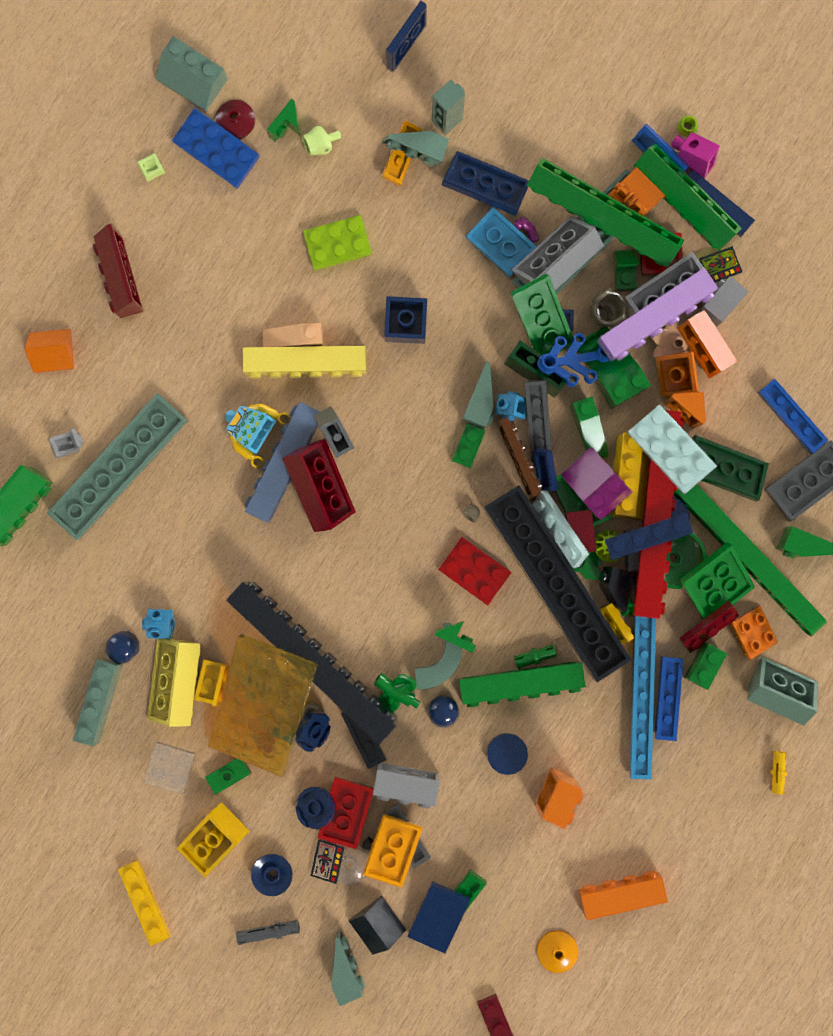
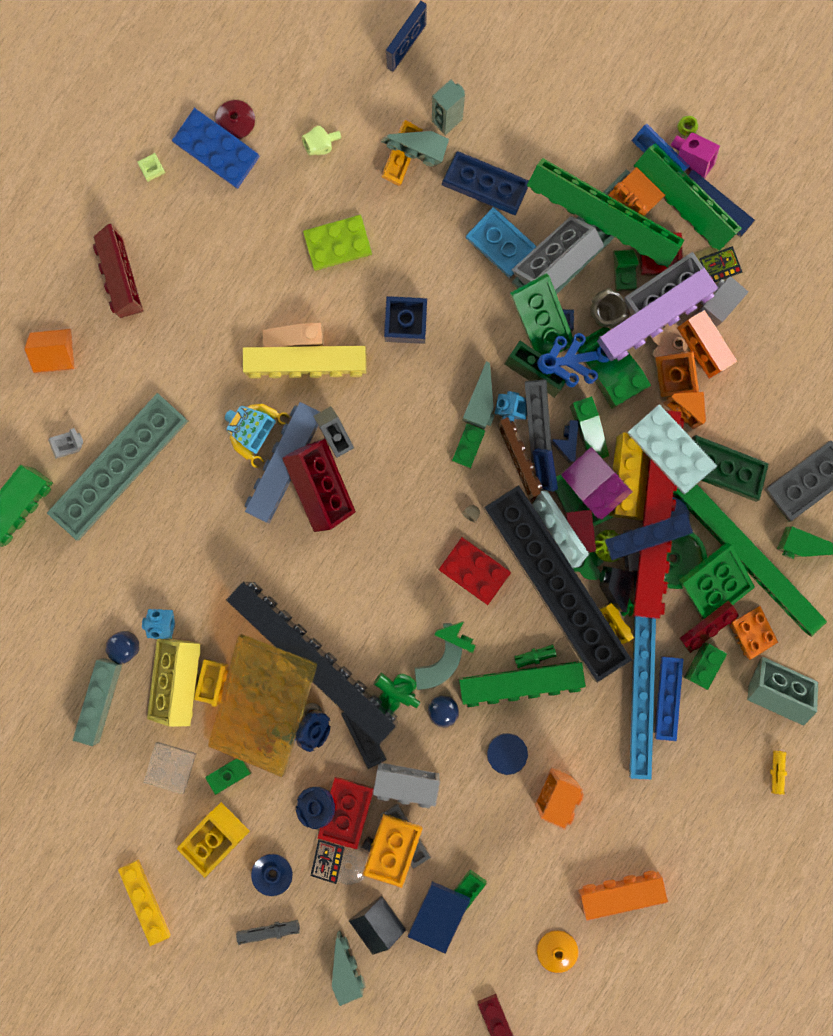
(190, 74): sand green slope -> none
(287, 118): green slope -> none
(529, 227): magenta arm -> none
(567, 447): none -> dark blue slope
(792, 416): blue plate -> none

